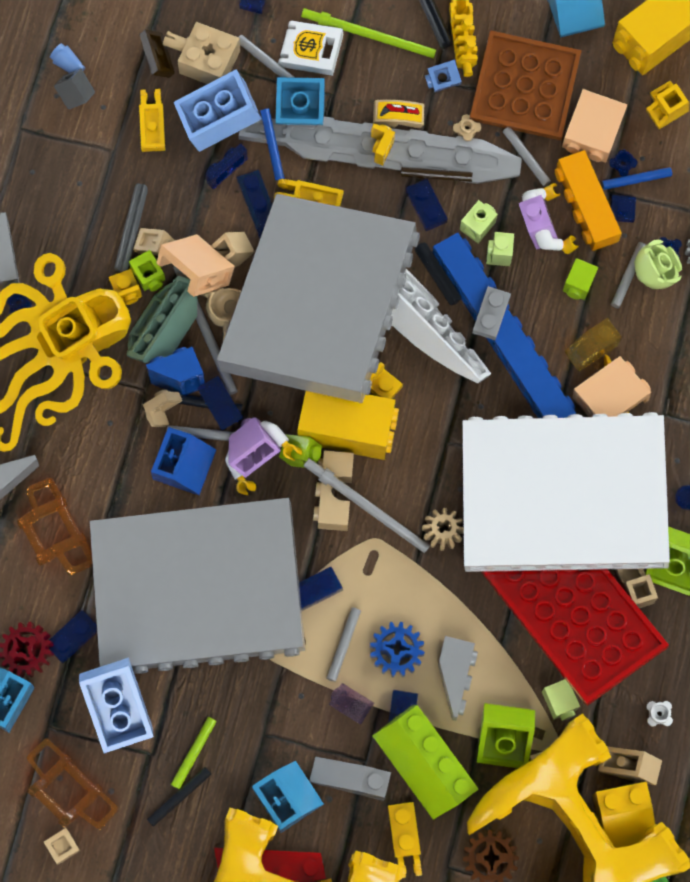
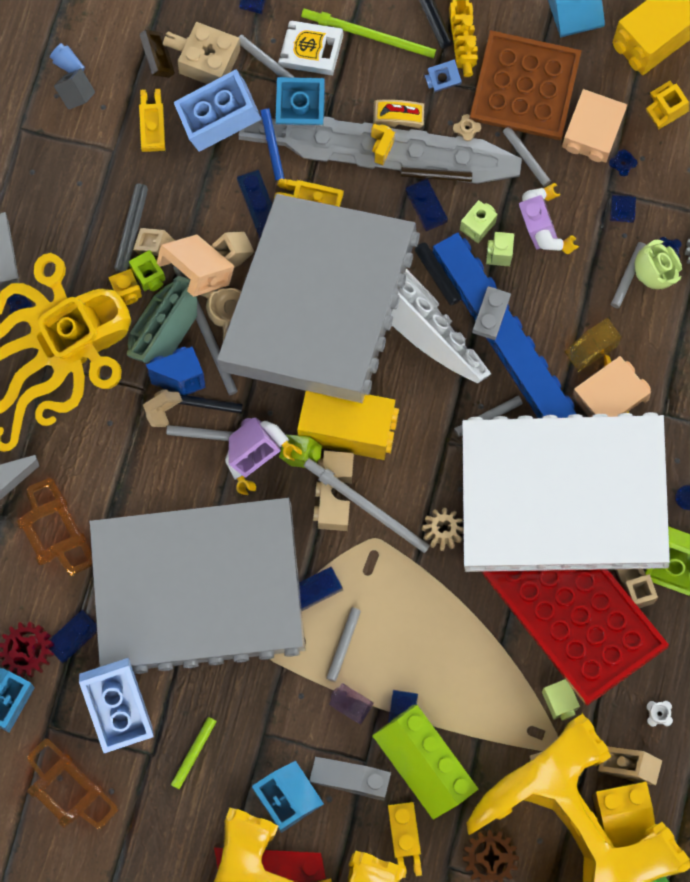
(61, 846): tan plate -> none
(179, 796): black bar -> none
(183, 461): blue slope -> none
(220, 403): clear blue plate -> none
(232, 160): clear blue plate -> none
(384, 383): yellow bracket -> none
(408, 650): blue gear -> none
(454, 667): light grey slope -> none
(497, 411): none -> light grey bar
(505, 735): lime slope -> none
(580, 279): lime brick -> none
(587, 200): light orange brick -> none
(636, 178): blue bar -> none

